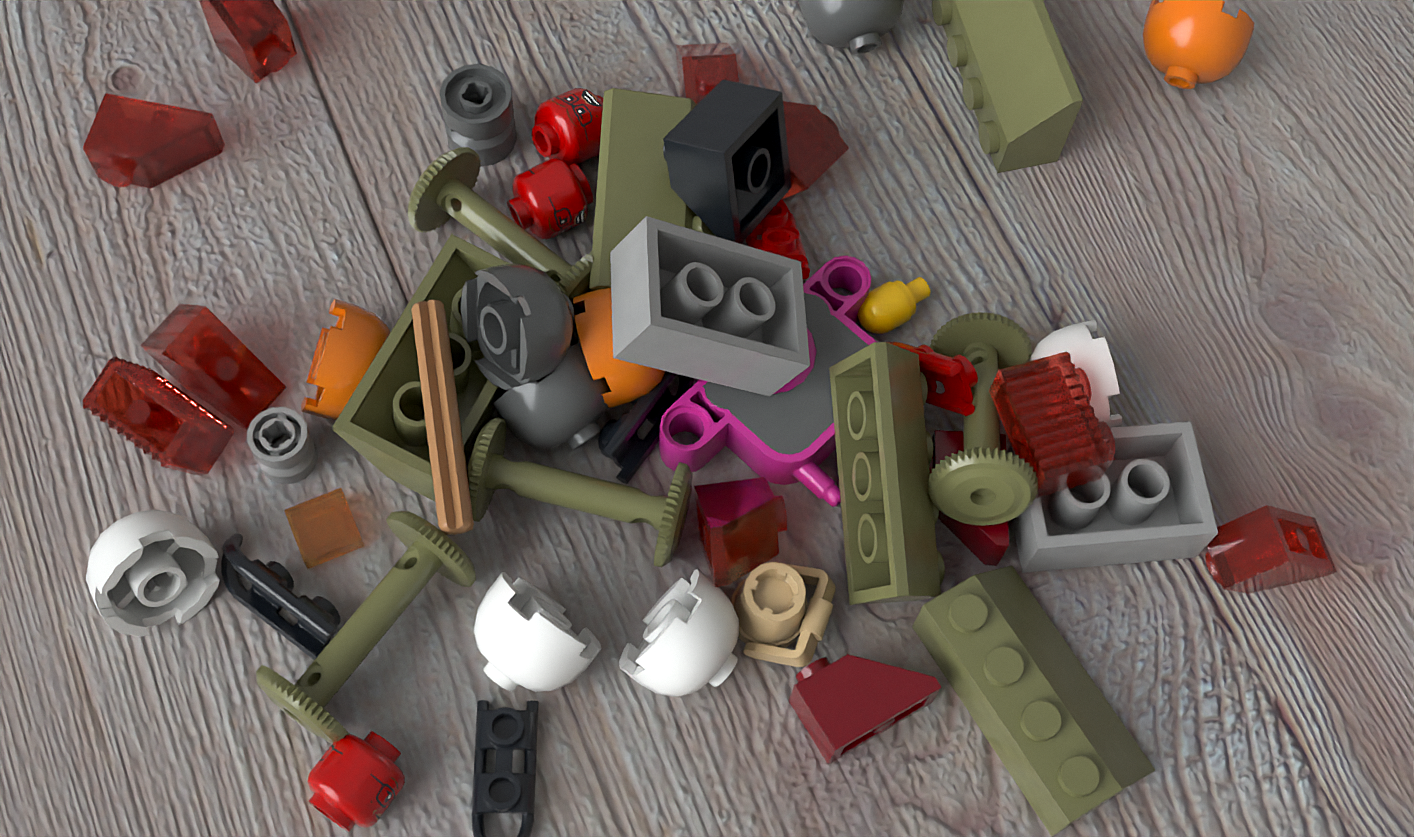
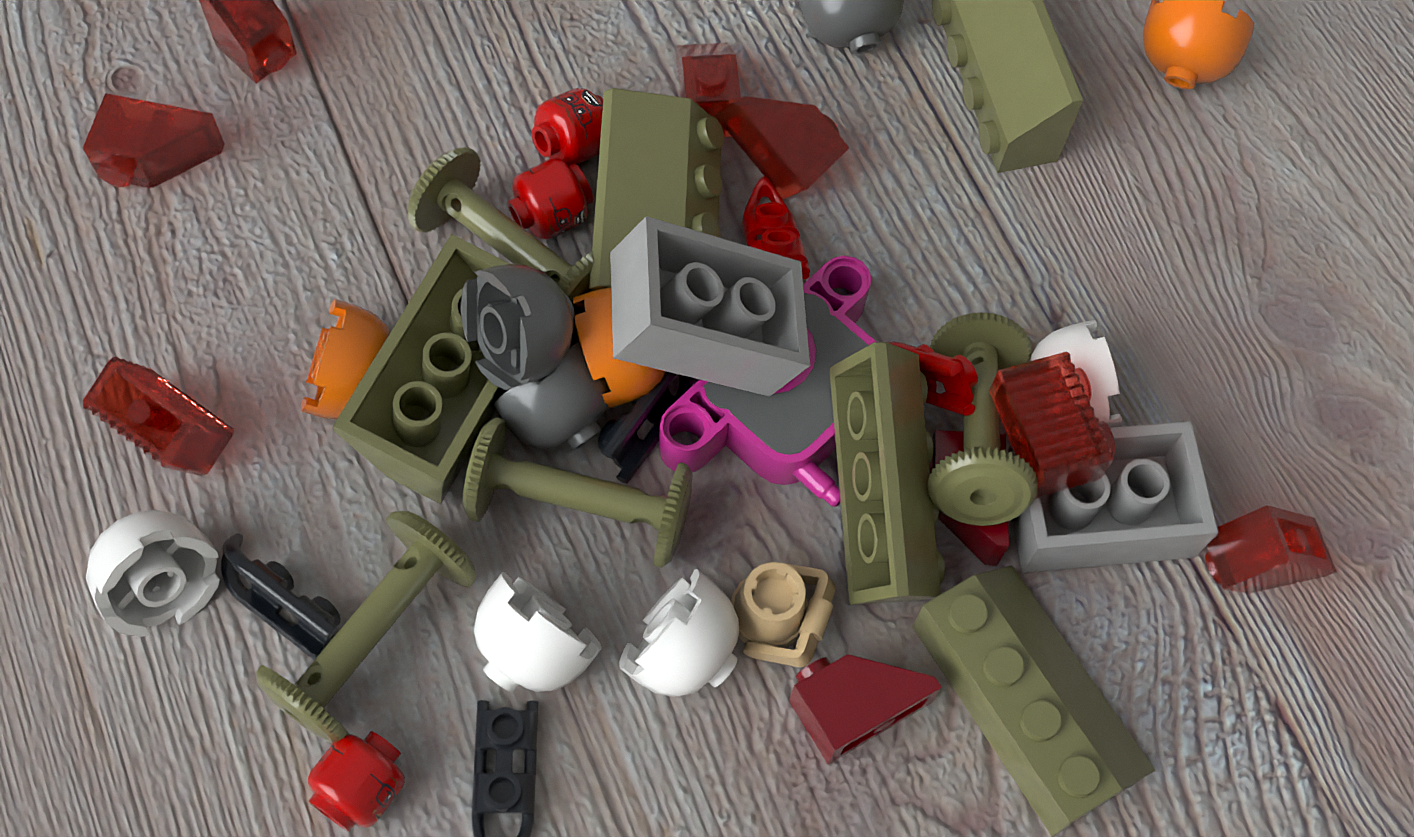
(213, 363): clear red slope -> none
(289, 457): light grey wheel -> none
(324, 528): clear orange tile -> none
(442, 418): medium nougat axle -> none
(479, 112): dark grey wheel -> none
(731, 158): black slope -> none
(738, 526): clear red slope -> none
(892, 305): yellow cylinder -> none

